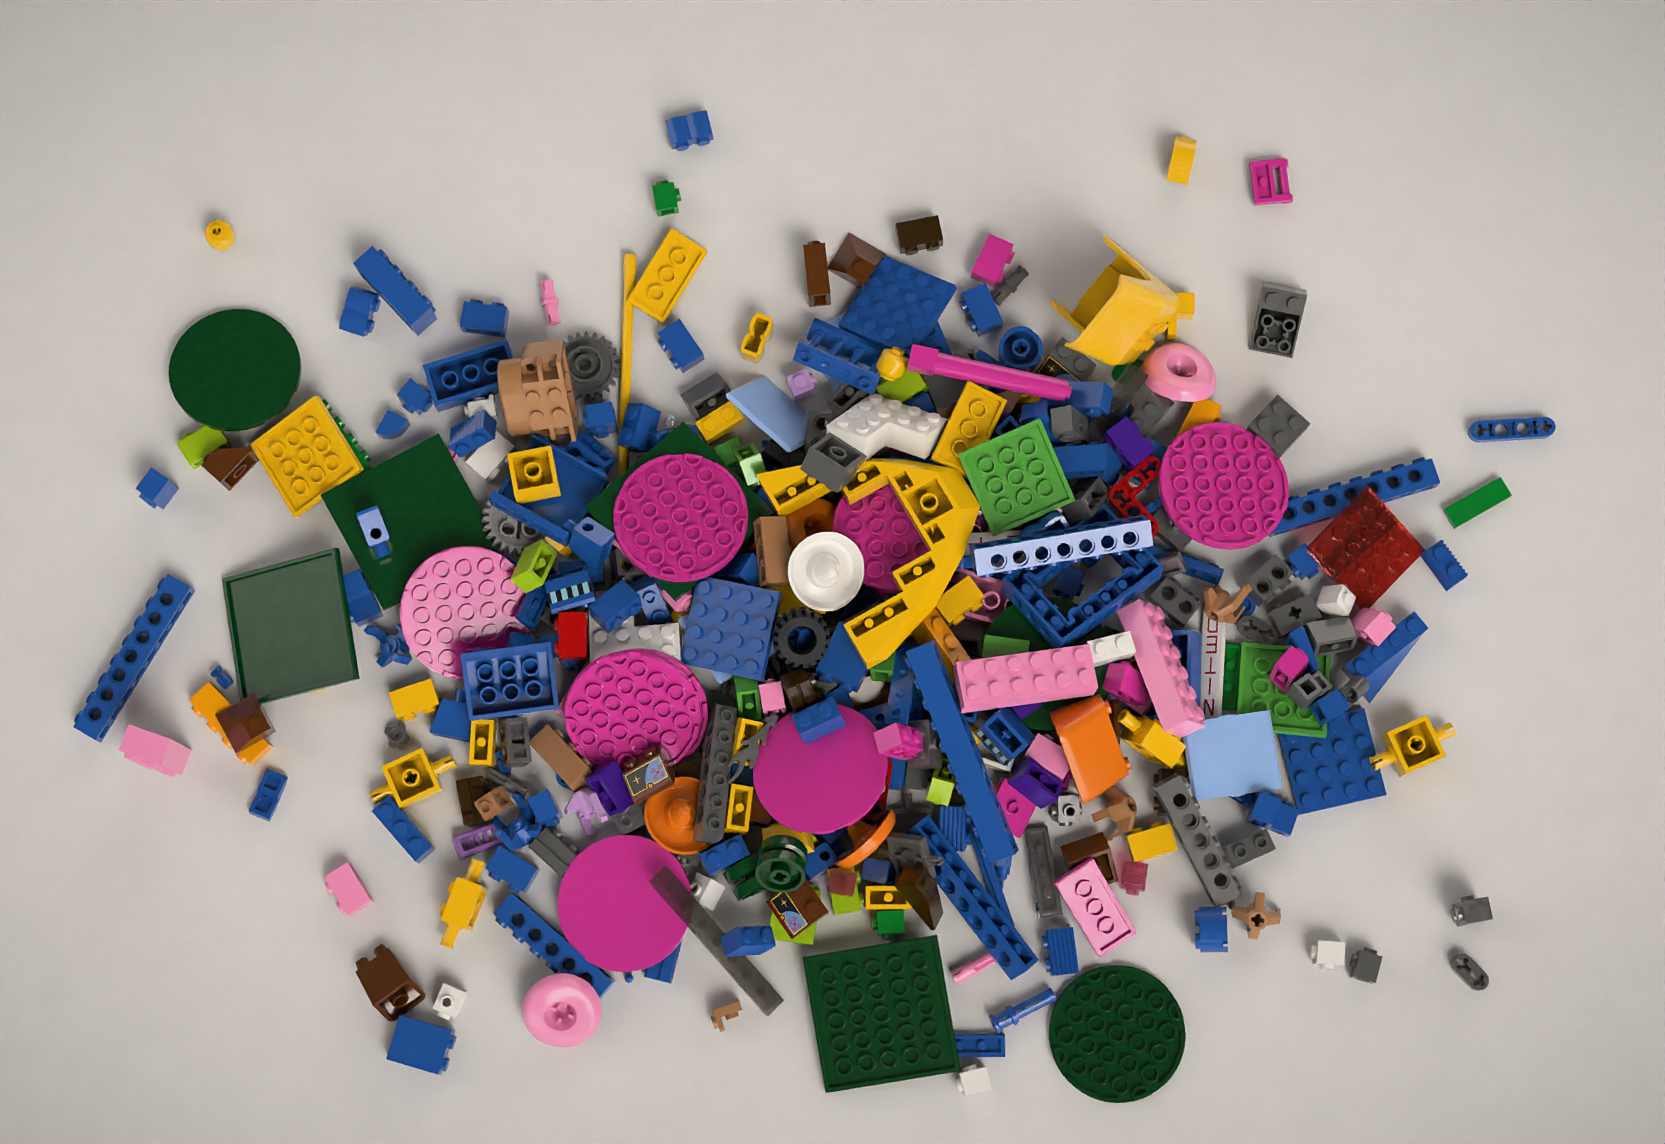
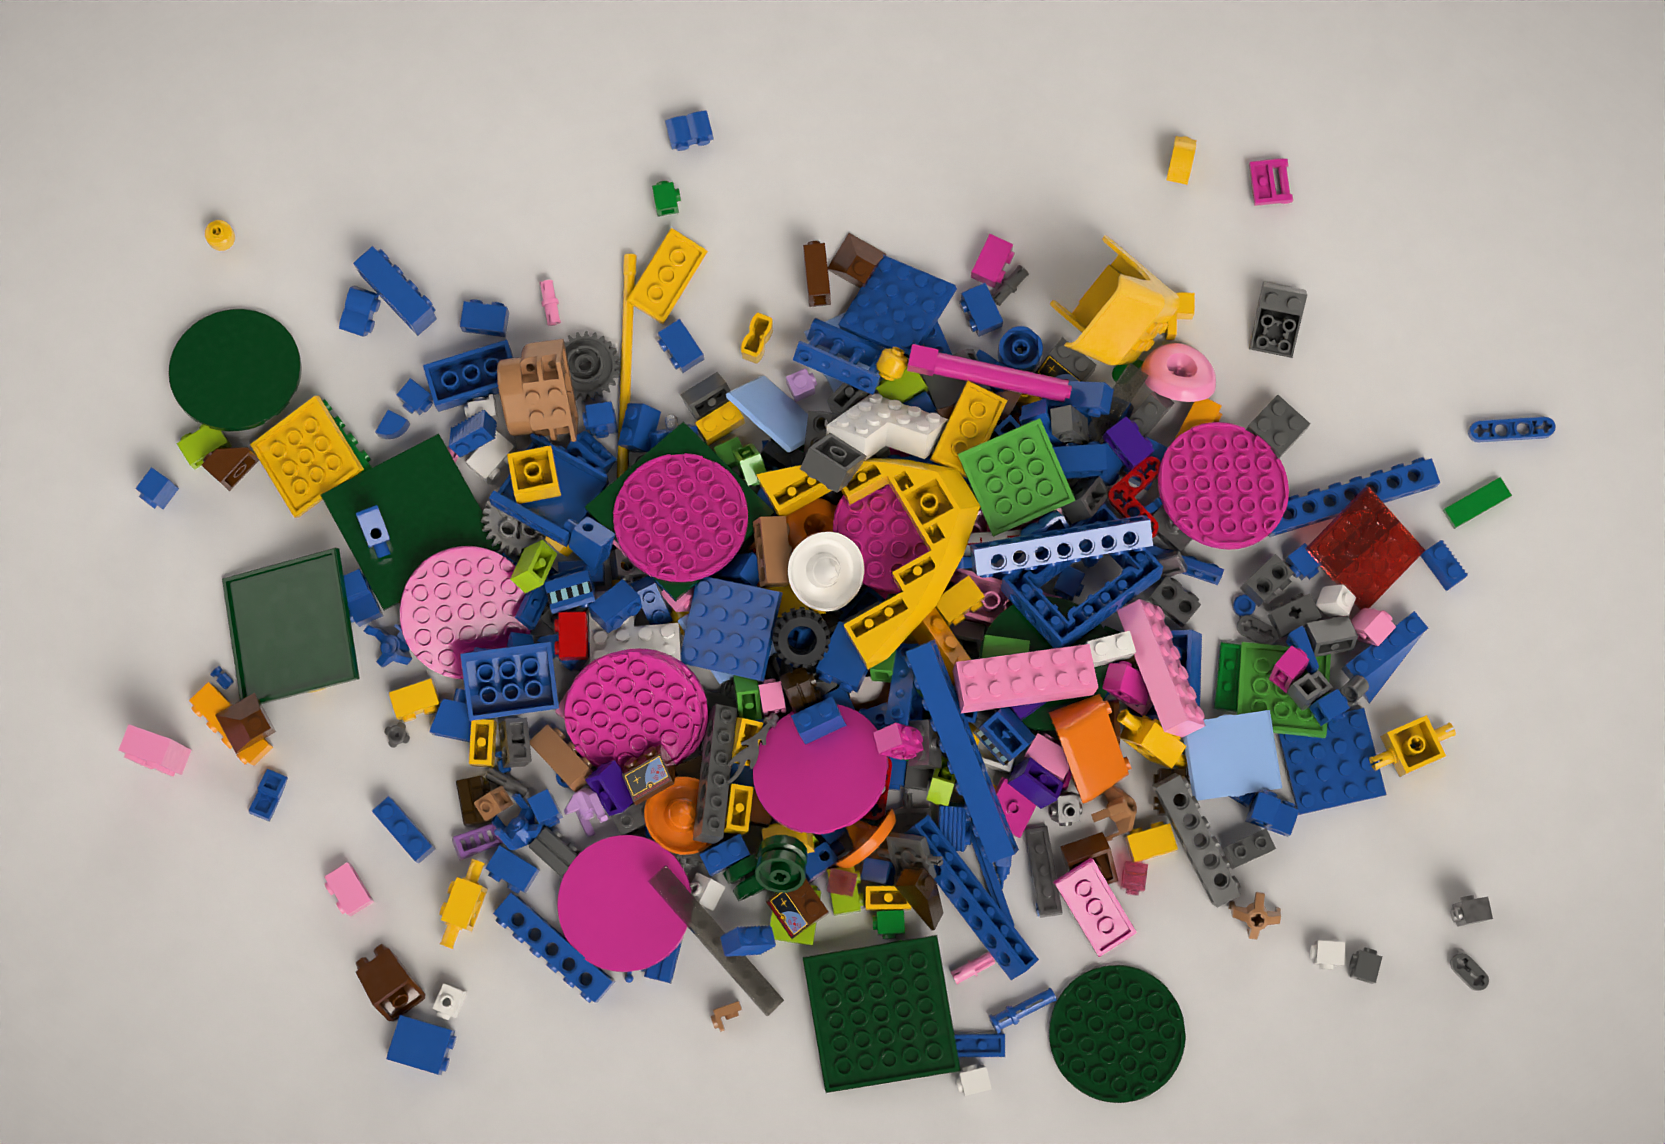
(134, 670): blue brick -> none
(425, 784): yellow brick -> none
(562, 1010): bright pink hat -> none
(919, 235): dark brown brick -> none
(1061, 952): blue brick -> none
(1212, 667): white tile -> none
(1212, 929): blue brick -> none
(1219, 603): medium nougat piece -> none

